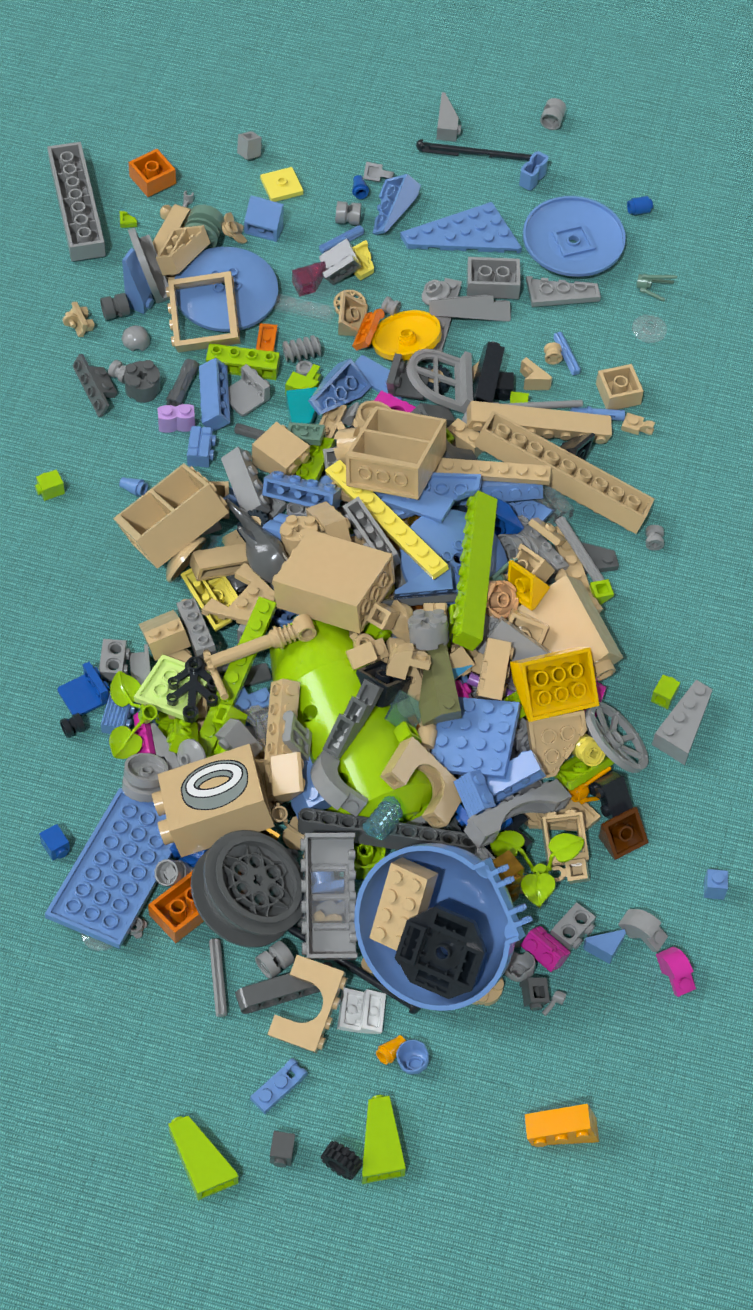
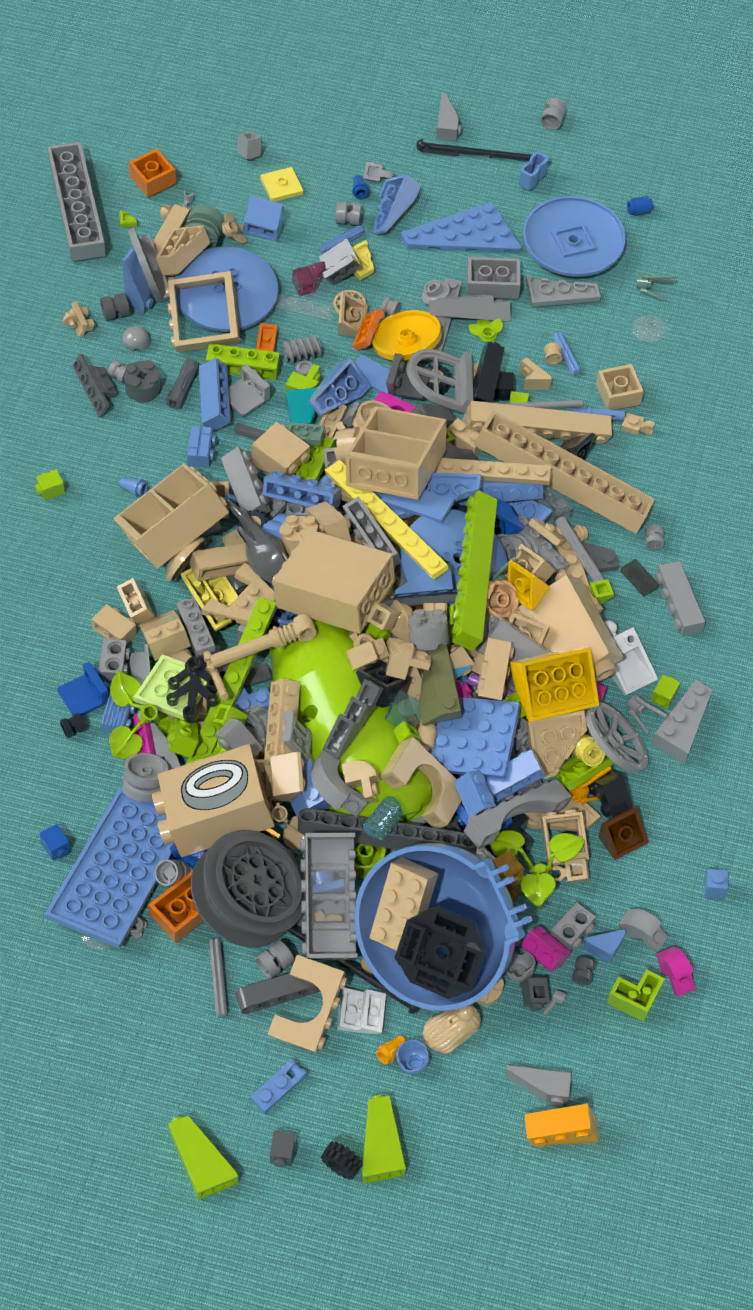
(113, 624): none -> tan brick
(135, 601): none -> tan brick
(176, 418): lavender brick -> none
(189, 752): light grey dish -> none
(362, 774): none -> tan brick
(451, 1028): none -> tan hair
(486, 330): none -> lime plate
(545, 1084): none -> light grey slope
(581, 532): none -> tan plate
(583, 971): none -> dark grey wheel
(635, 668): none -> white slope
(636, 999): none -> lime brick
(638, 705): none -> light grey plant
(639, 578): none -> clear smoke plate
(680, 599): none -> light grey brick

